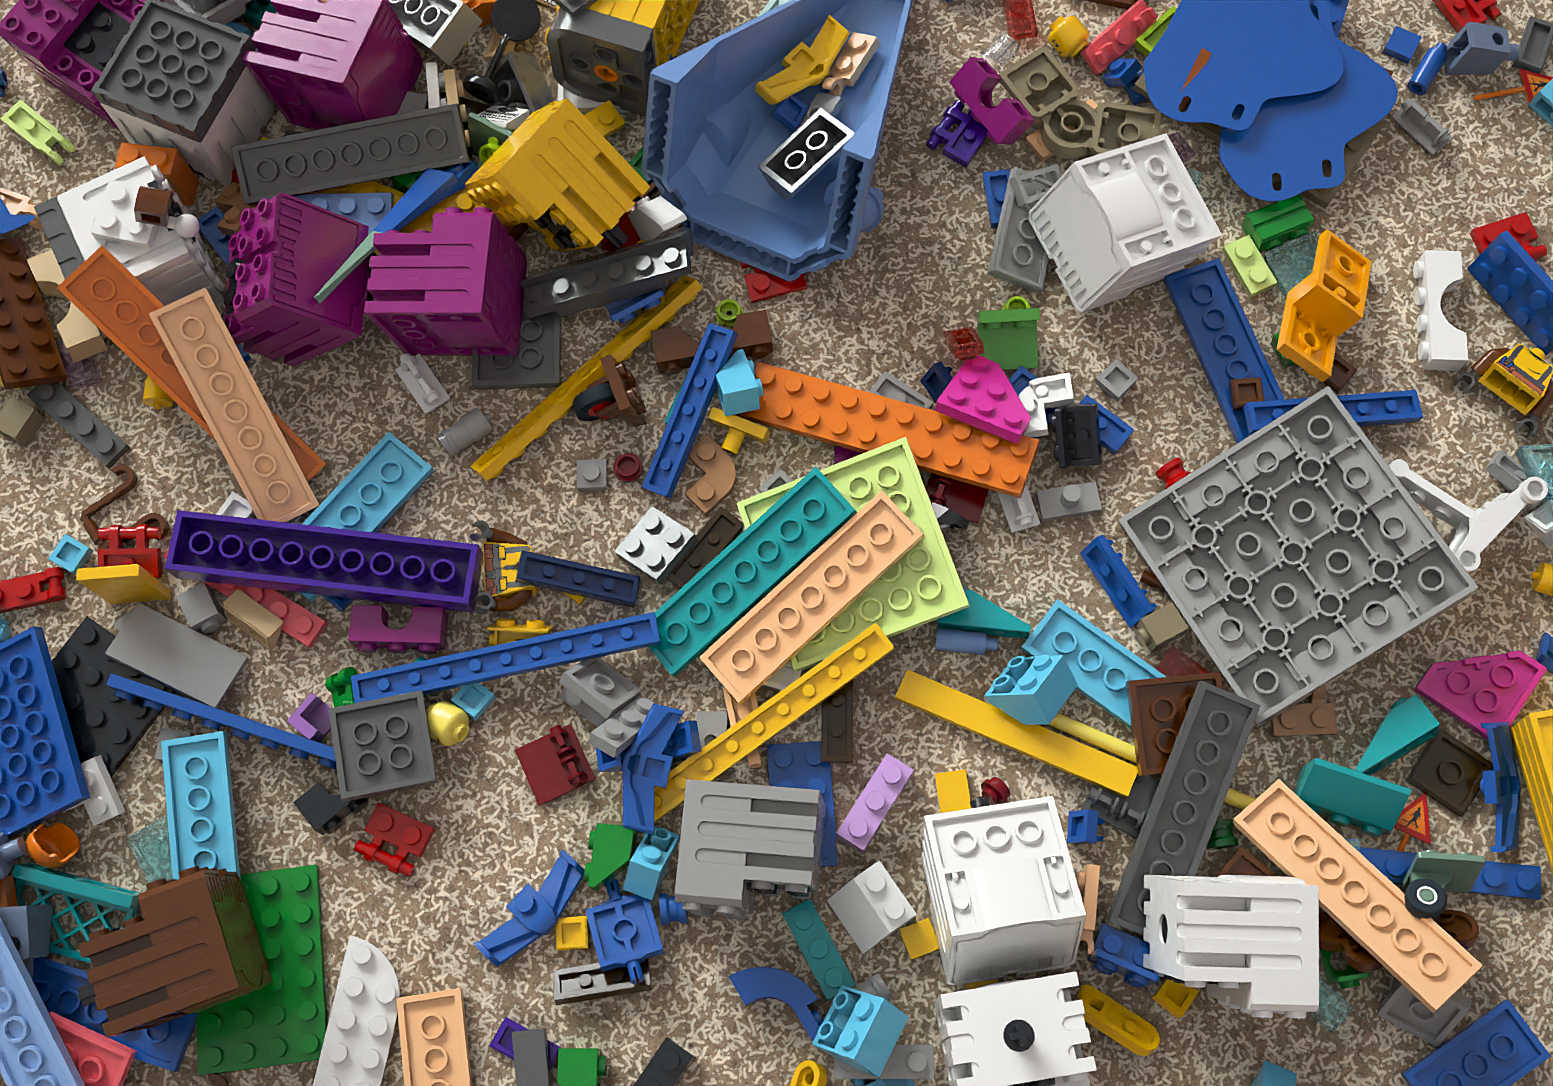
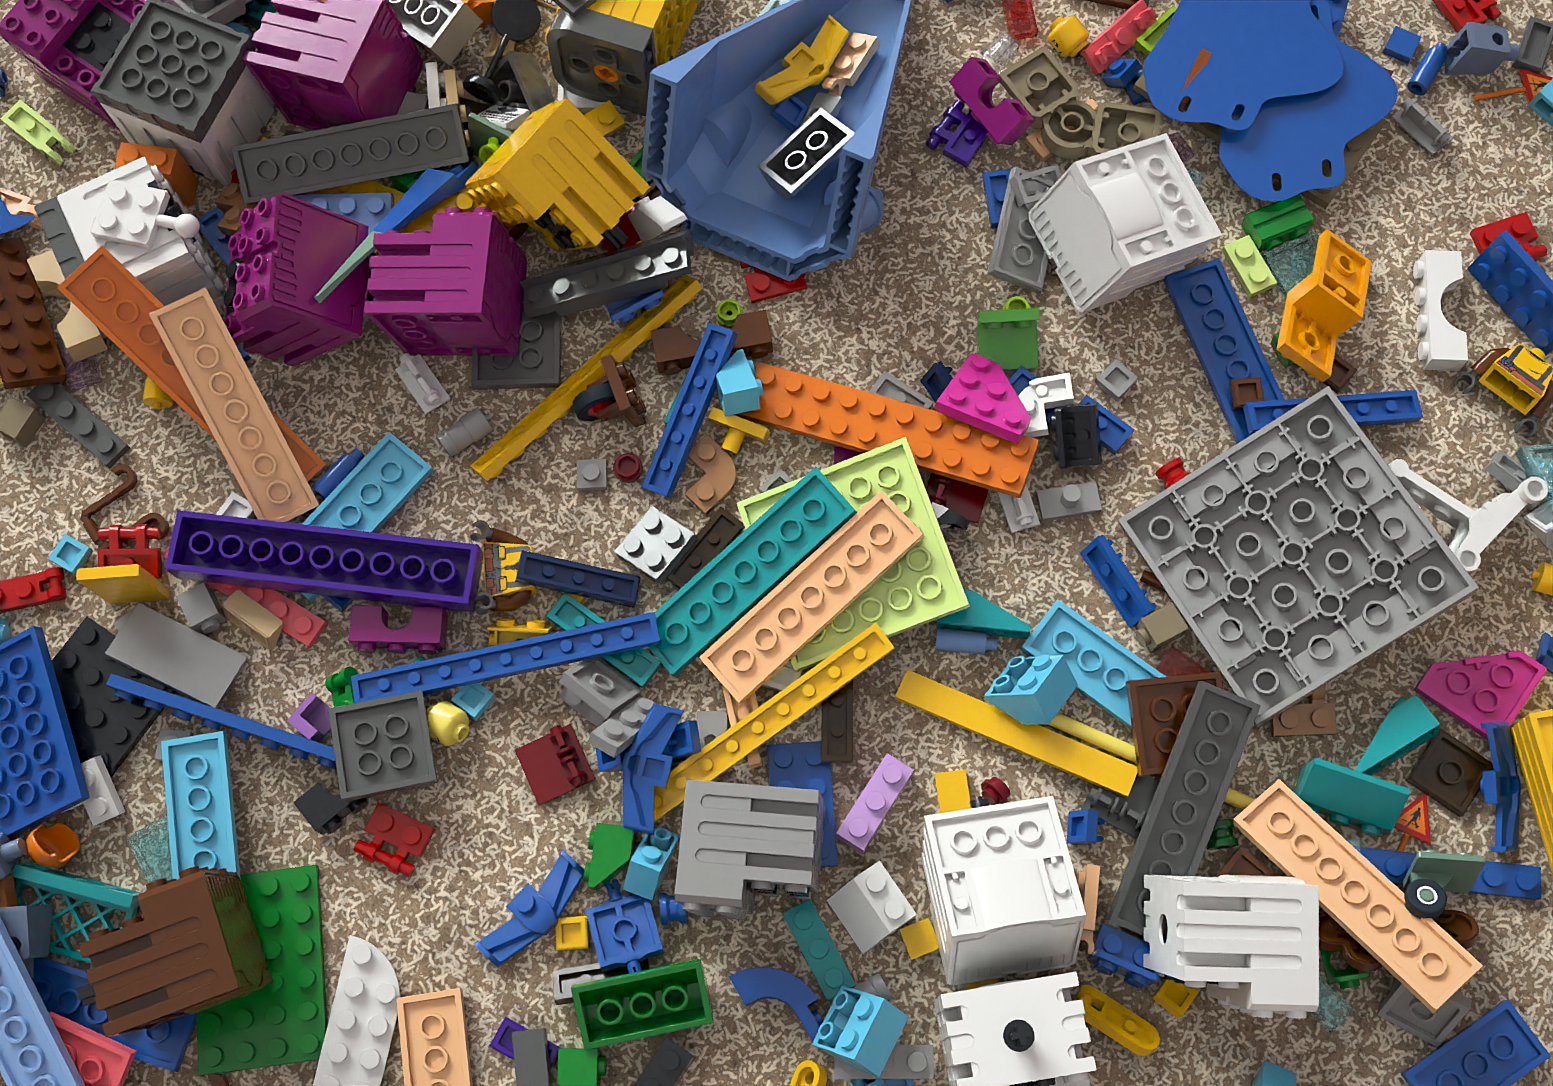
(153, 206): reddish brown brick -> none
(337, 473): none -> blue cylinder
(634, 664): none -> teal plate
(642, 1004): none -> green slope
(964, 343): clear red plate -> none

